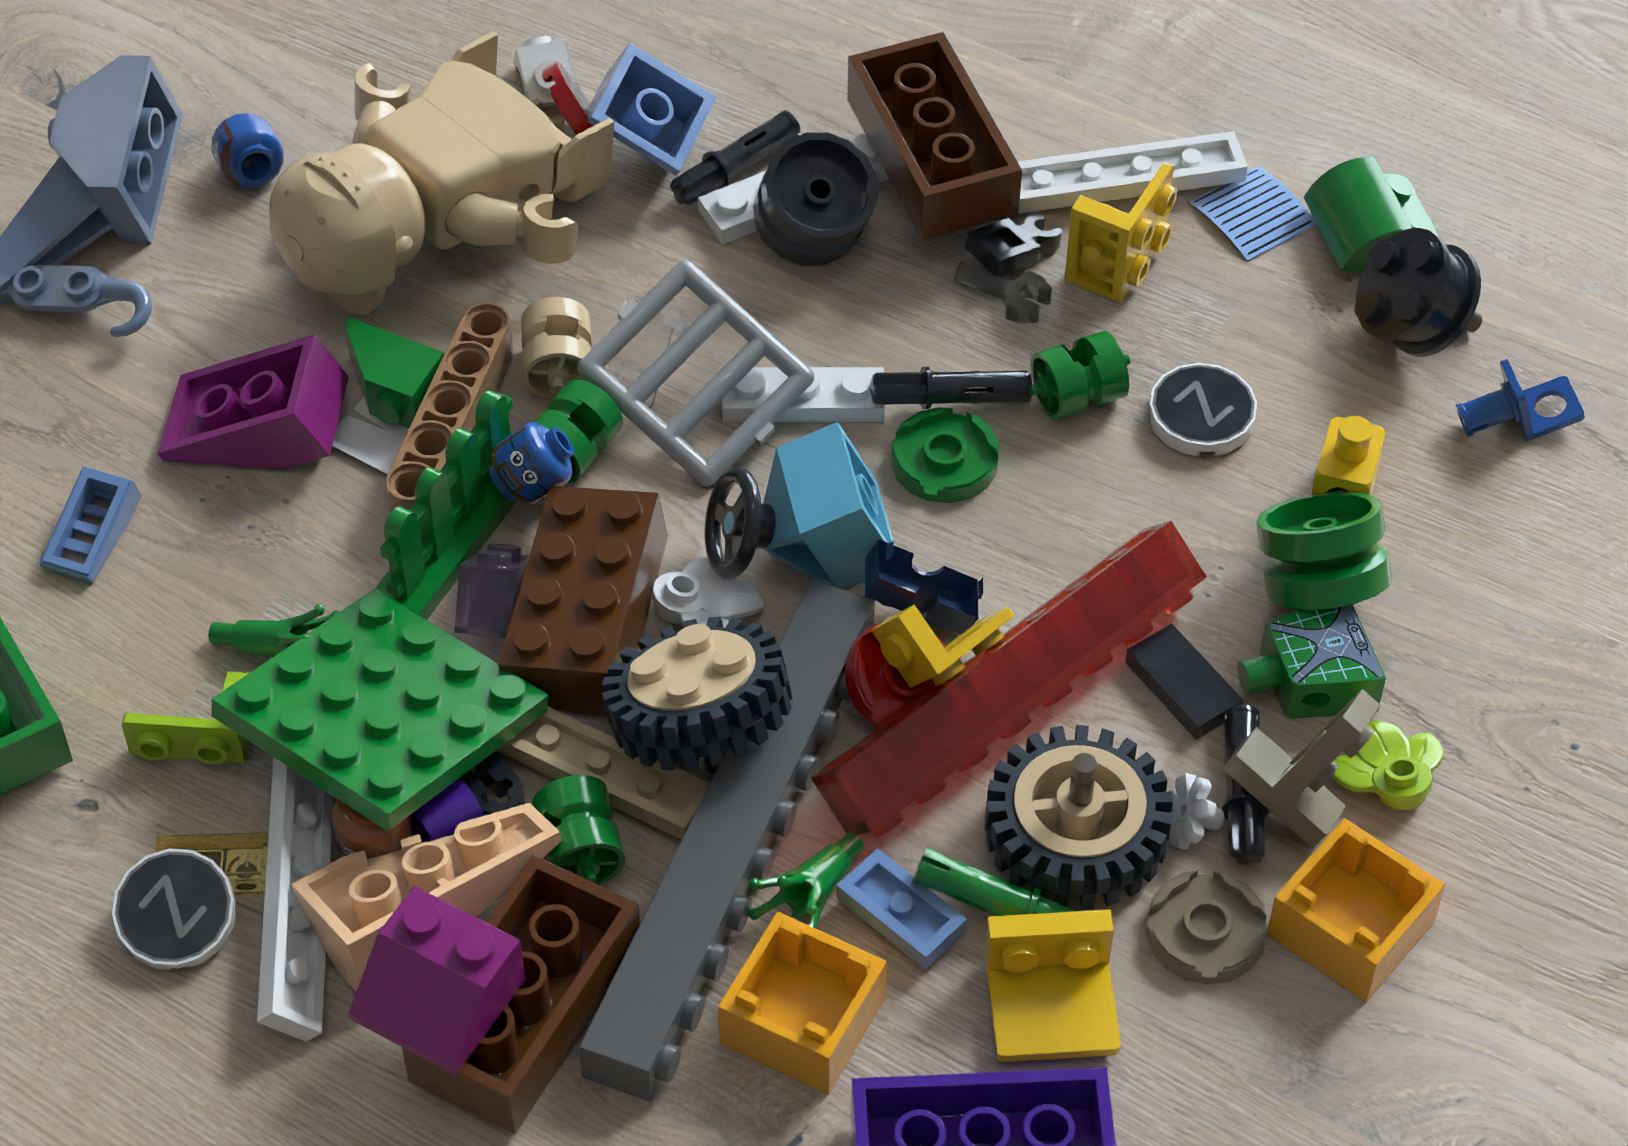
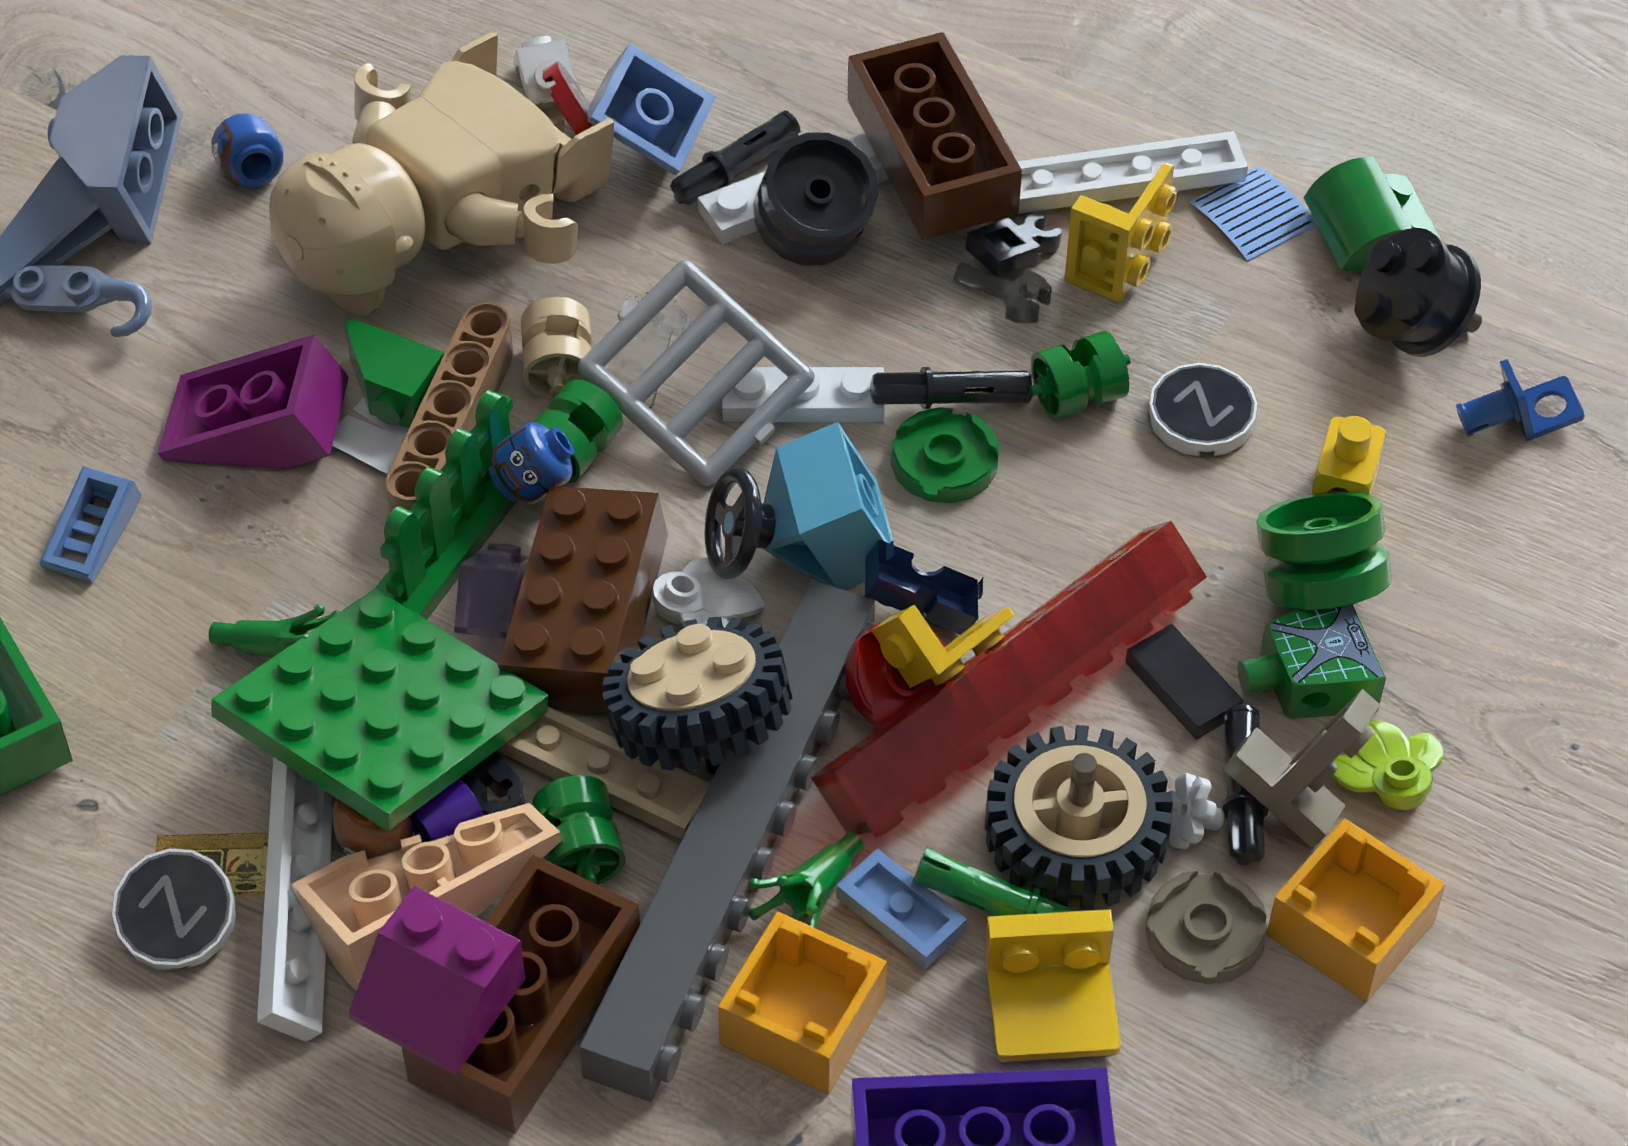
(185, 737): lime bracket -> none

